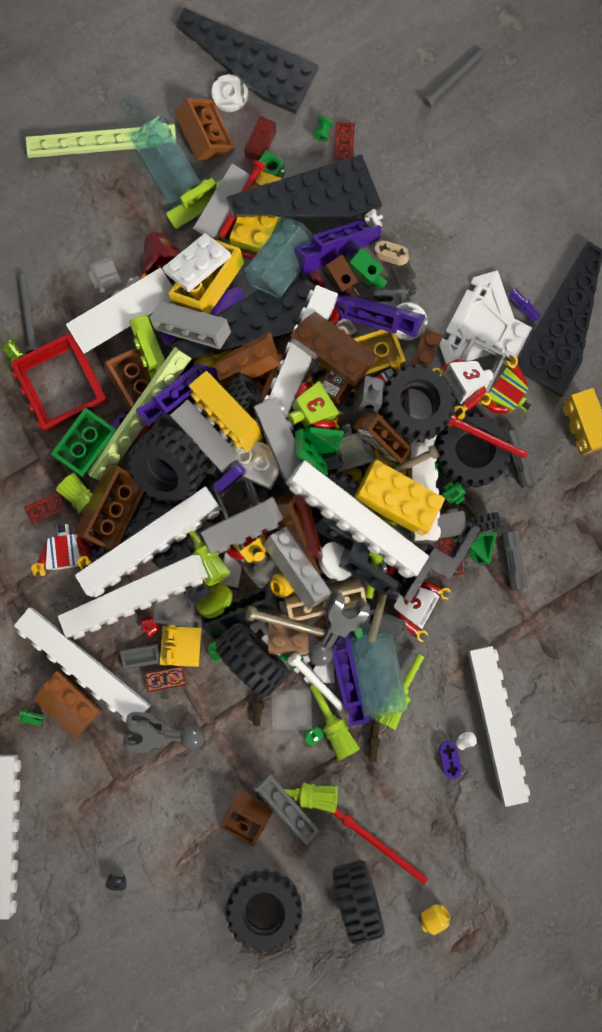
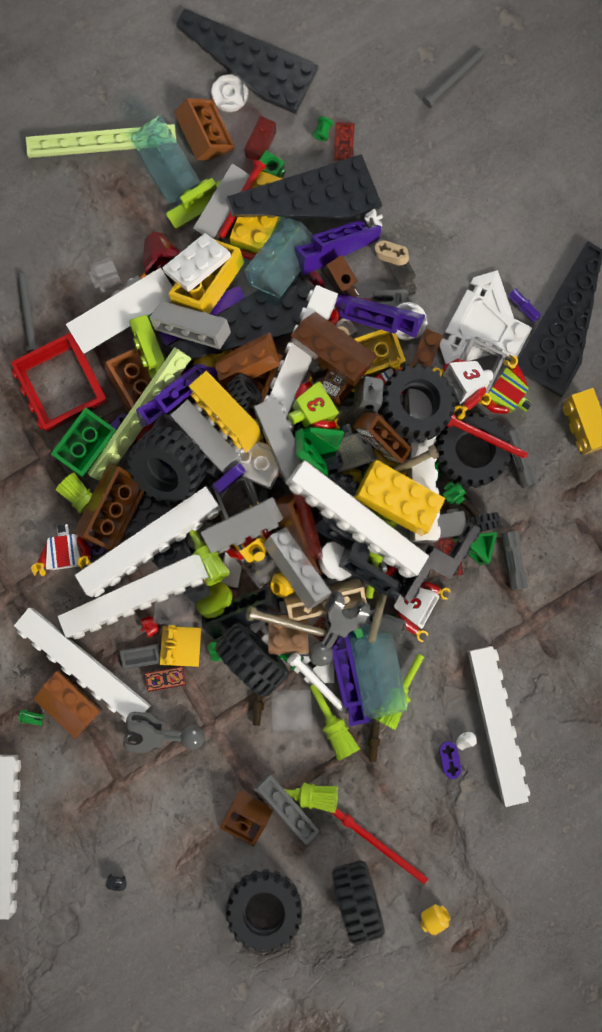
(12, 350): clear neon green bush -> none
(45, 508): clear red tile -> none
(313, 735): green piece -> none
(364, 263): green torso -> none

